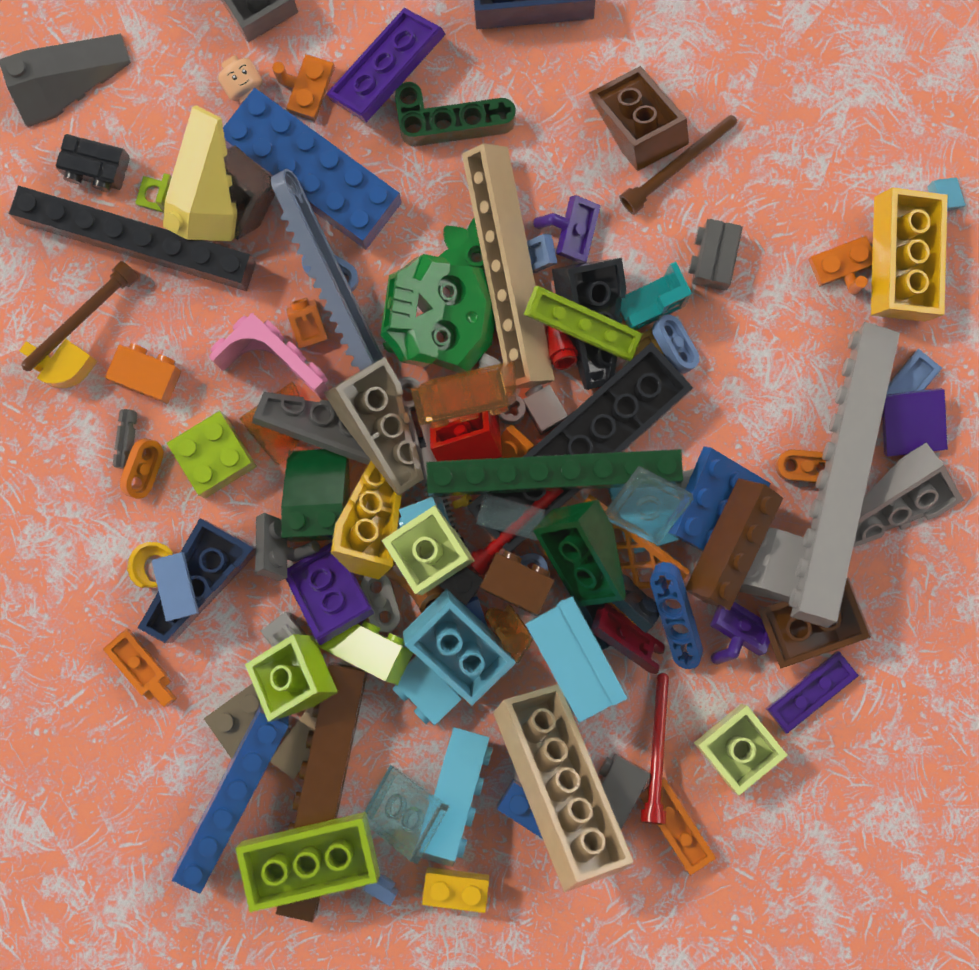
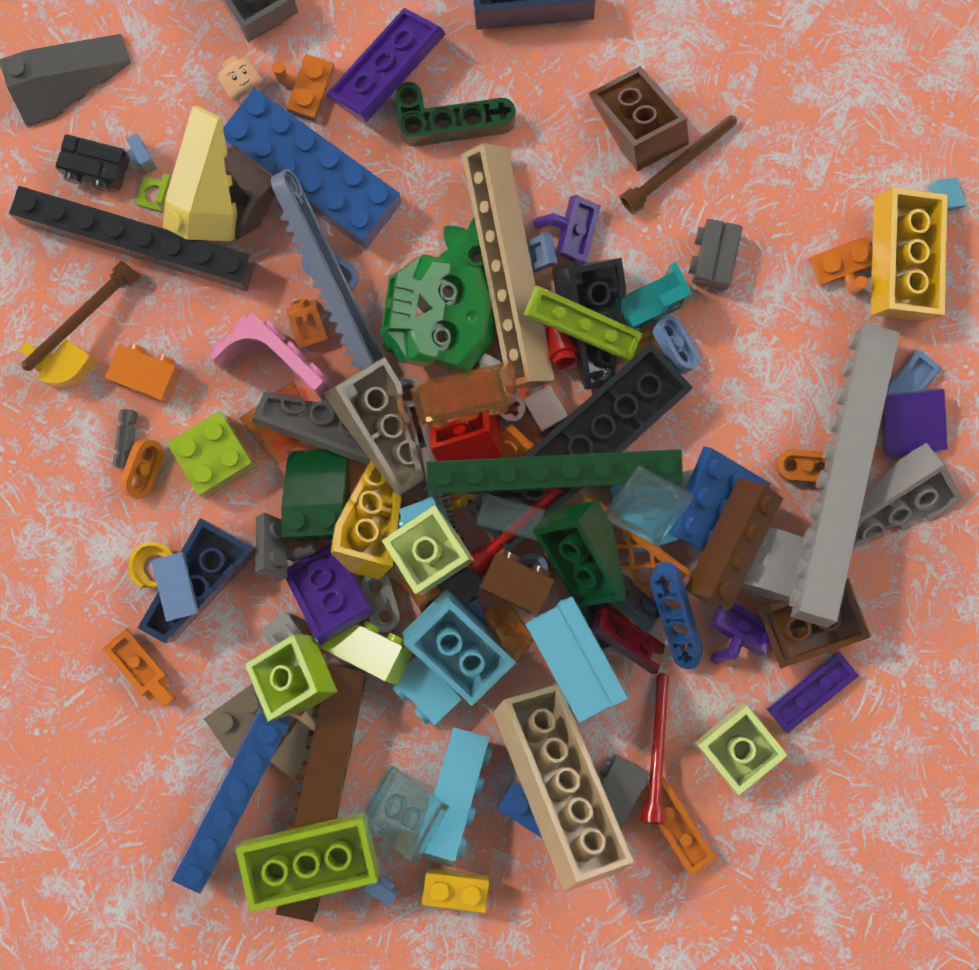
(139, 154): none -> medium blue plate

